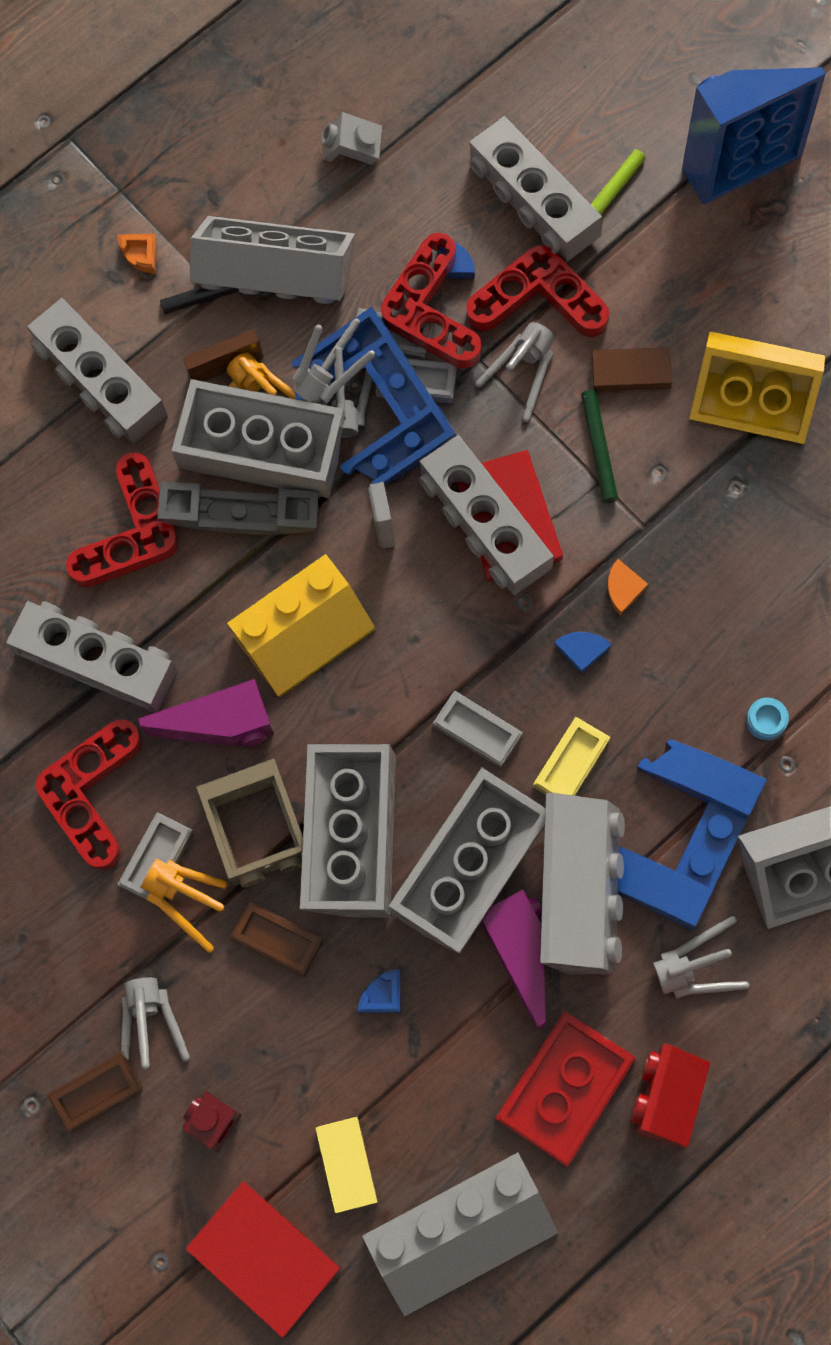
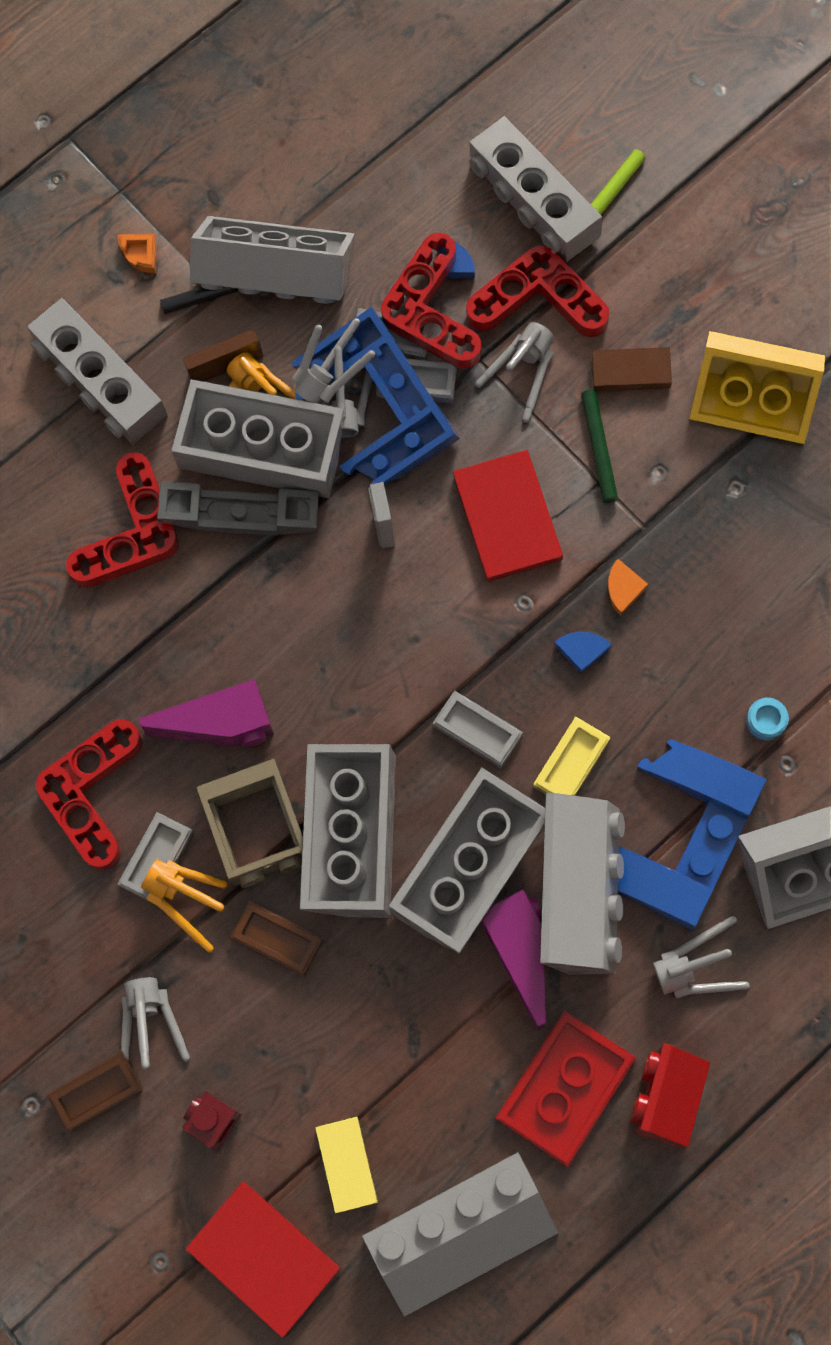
(144, 688): light grey brick -> none
(301, 625): yellow slope -> none
(352, 138): light grey bracket -> none
(382, 994): blue tile -> none
(457, 463): light grey brick -> none
(748, 126): blue slope -> none

